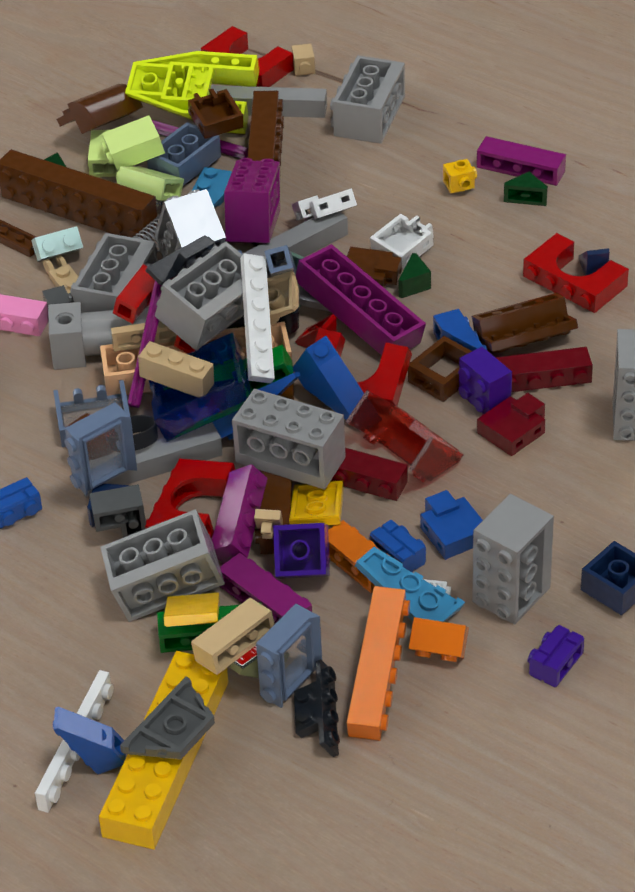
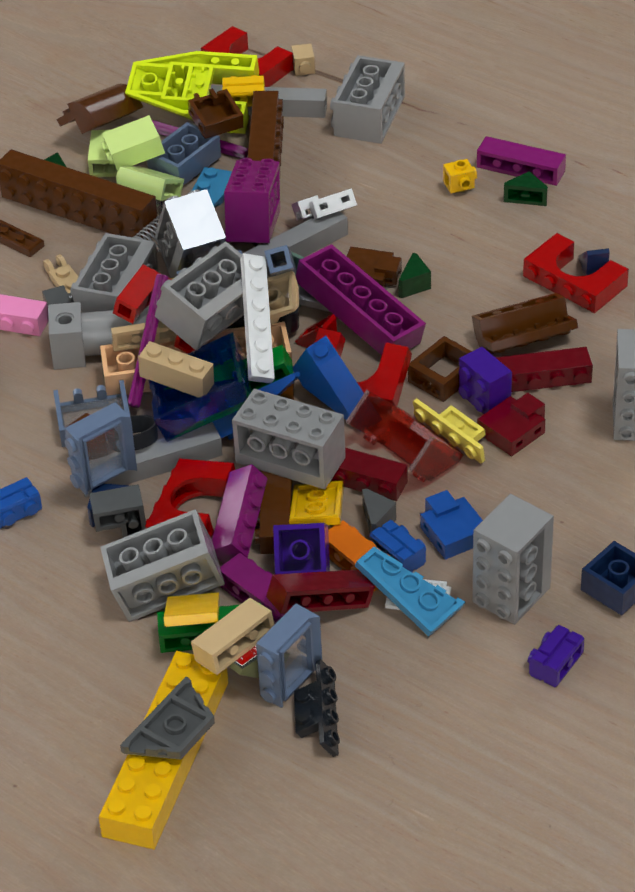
(57, 243): light aqua brick -> none
(62, 762): white plate -> none
(91, 740): blue slope -> none
(184, 257): black bracket -> none
(243, 87): none -> yellow brick
(266, 519): tan tile -> none
(320, 590): none -> dark red brick
(376, 663): orange brick -> none
(377, 509): none -> dark grey slope
(403, 238): white piece -> none
(438, 638): orange brick -> none
(455, 427): none -> light yellow bracket
(457, 328): blue slope -> none

